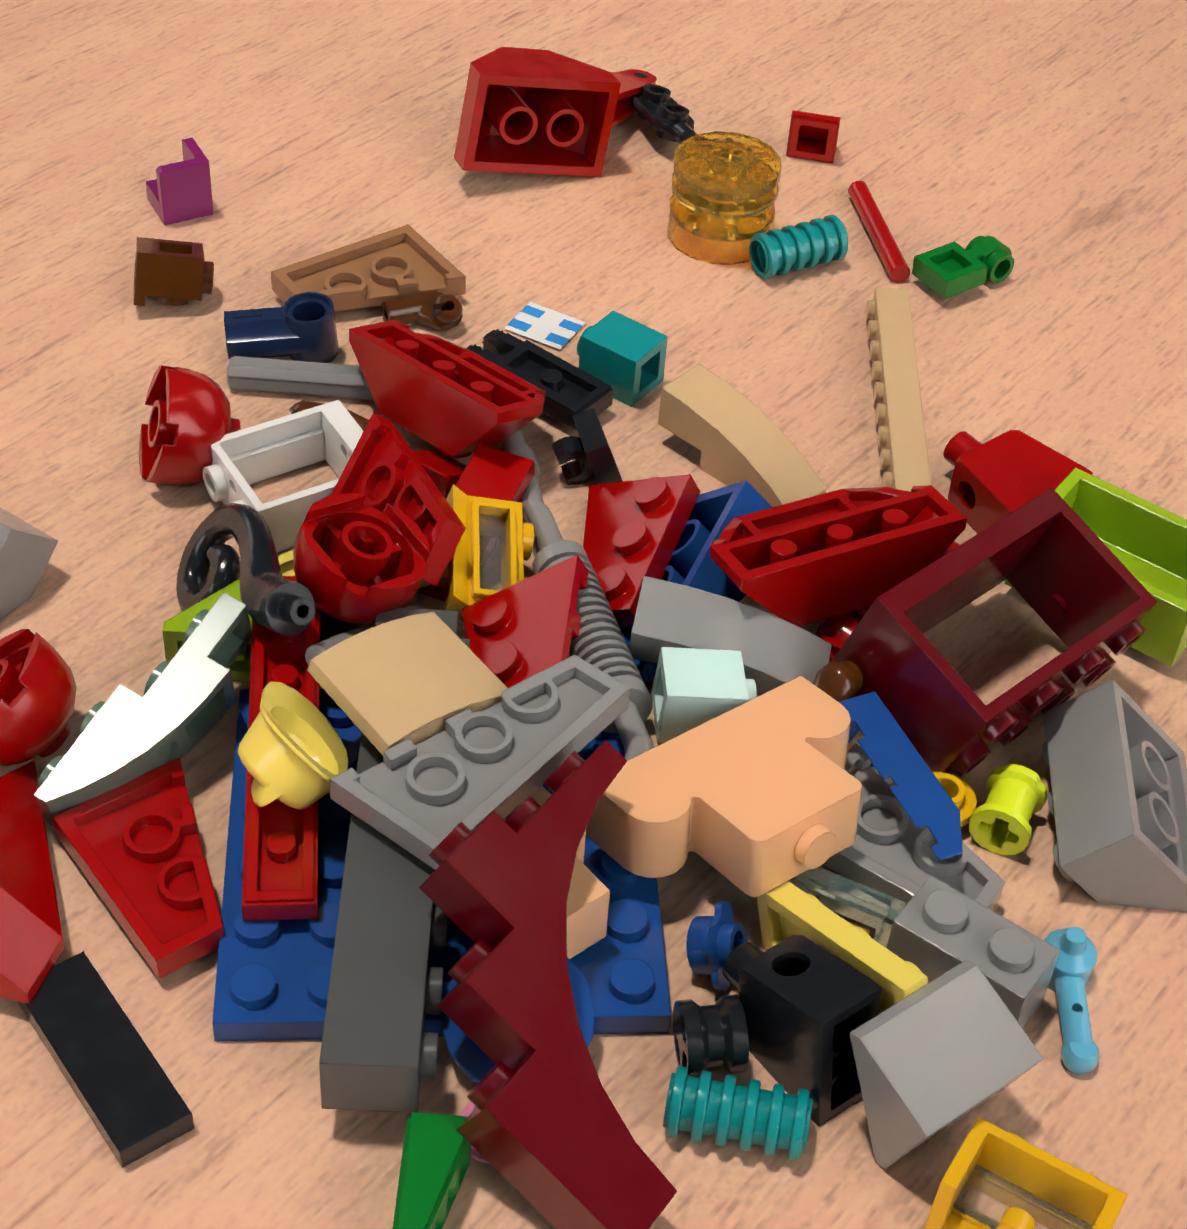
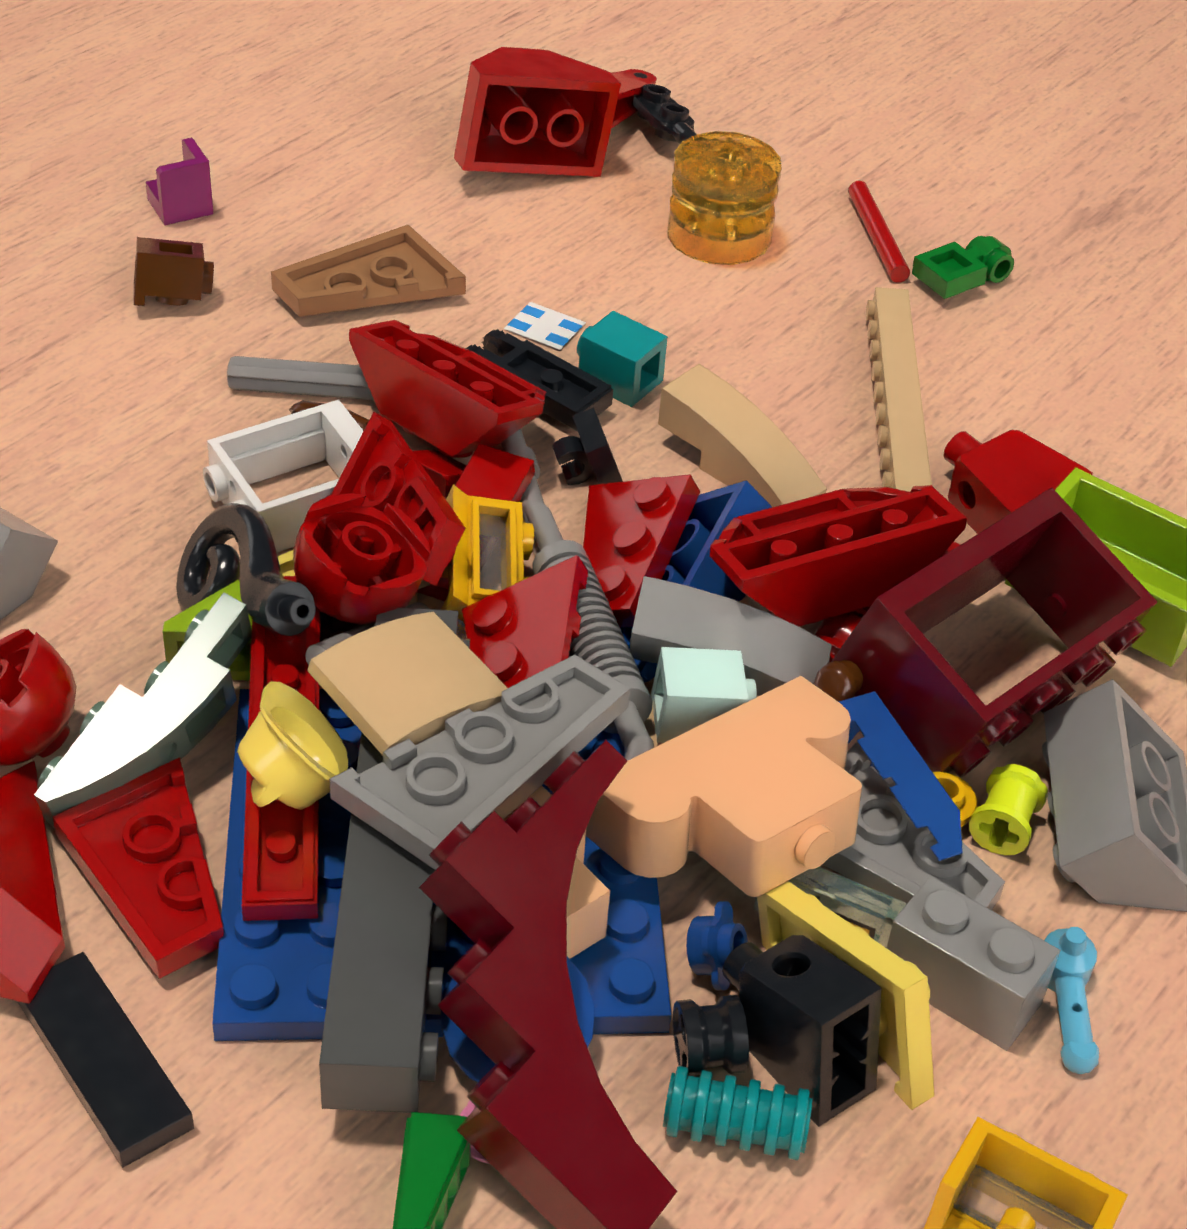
(183, 424): red cylinder -> none
(299, 330): dark blue piece -> none
(425, 308): reddish brown arm -> none
(798, 246): teal piece -> none
(813, 136): red slope -> none
(936, 1059): light grey slope -> none

